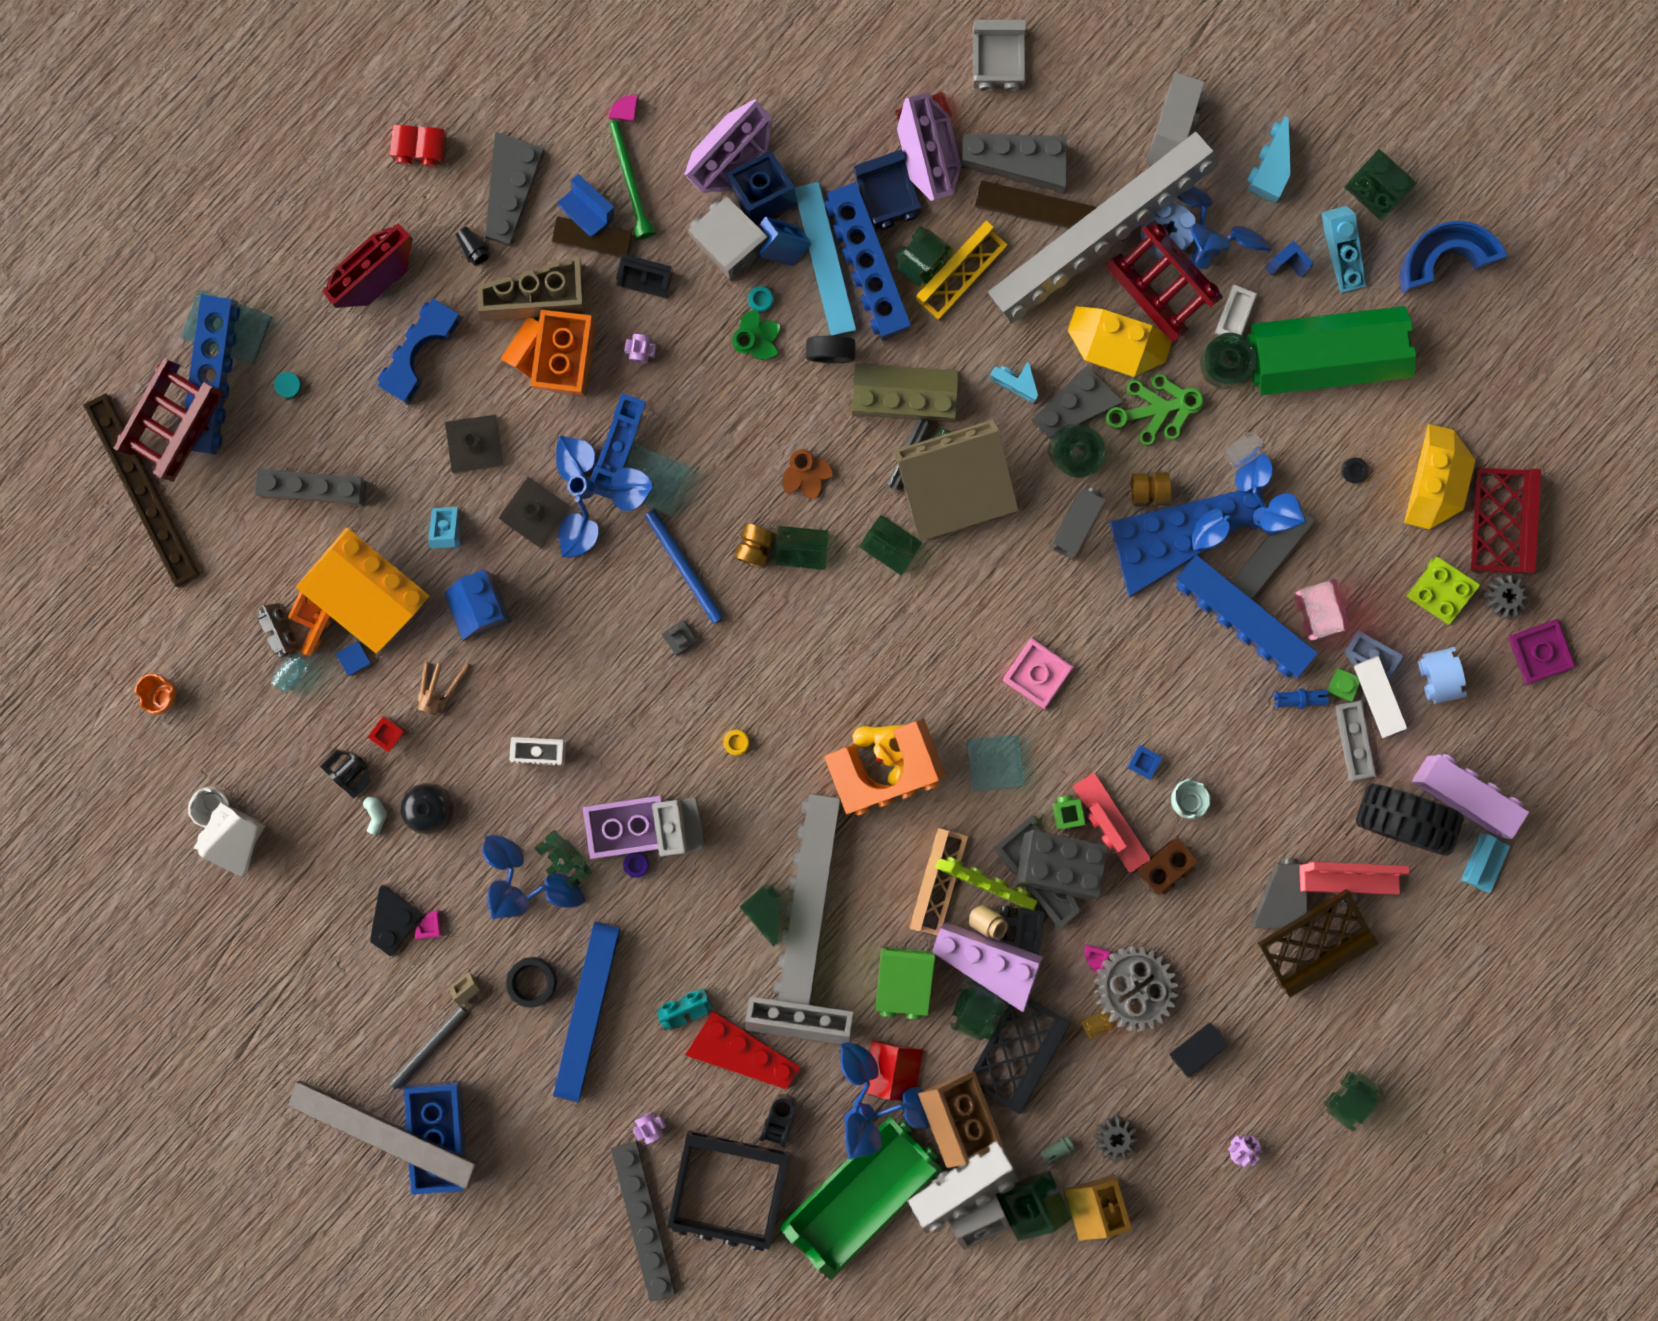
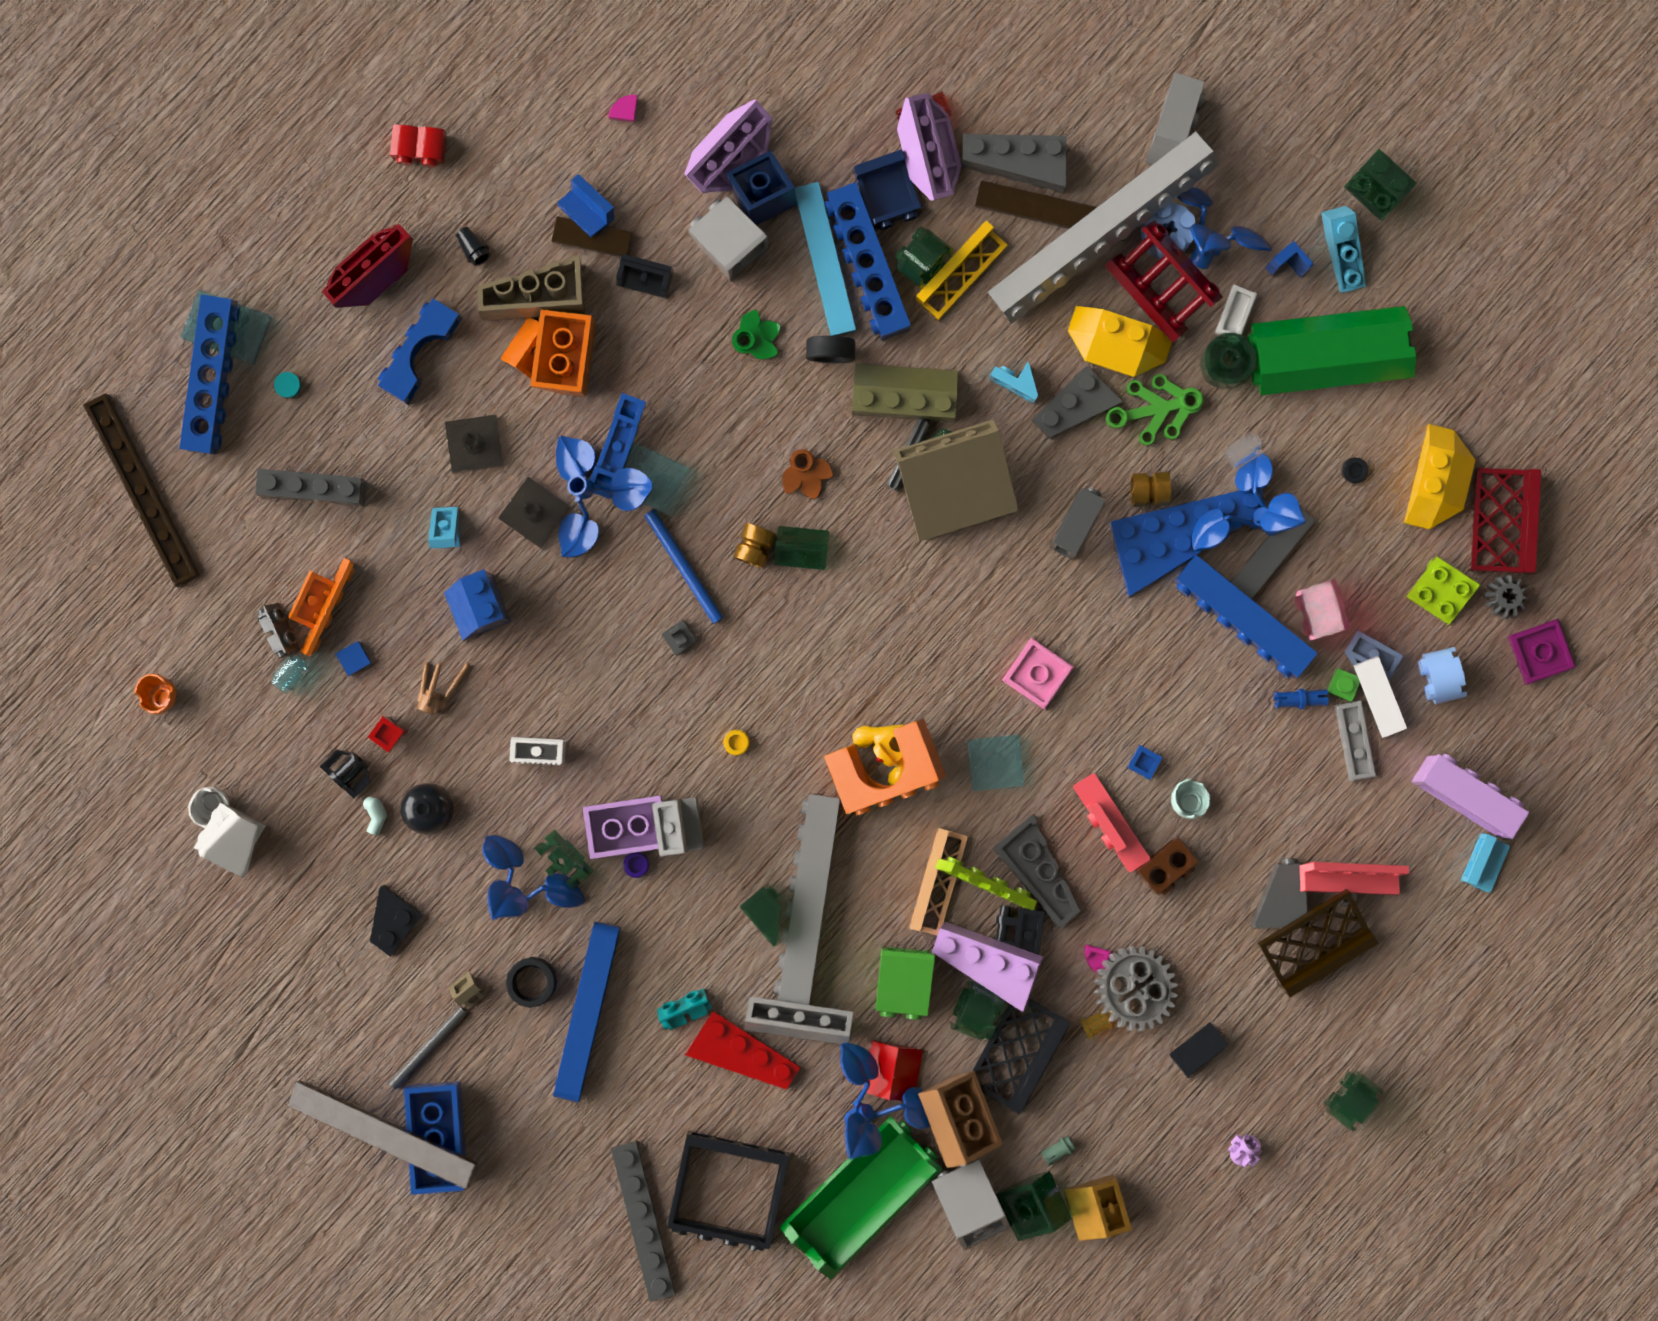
(189, 430): dark red fence -> none
(362, 590): light orange slope -> none
(429, 926): dark pink tile -> none
(510, 184): dark grey wing -> none
(640, 348): lavender gear -> none
(644, 228): green piece -> none
(649, 1127): lavender gear -> none
(760, 299): teal tile -> none
(777, 1124): black piece -> none
(785, 241): blue panel -> none
(890, 544): clear green panel -> none
(963, 1190): wedge -> none
(988, 922): tan brick -> none
(999, 54): light grey panel -> none
(1061, 865): dark grey brick -> none
(1068, 812): bright green brick -> none
(1089, 443): clear green brick -> none
(1117, 1147): dark grey gear -> none
(1274, 169): medium azure slope -> none
(1409, 819): black tyre -> none
(1454, 237): blue brick -> none

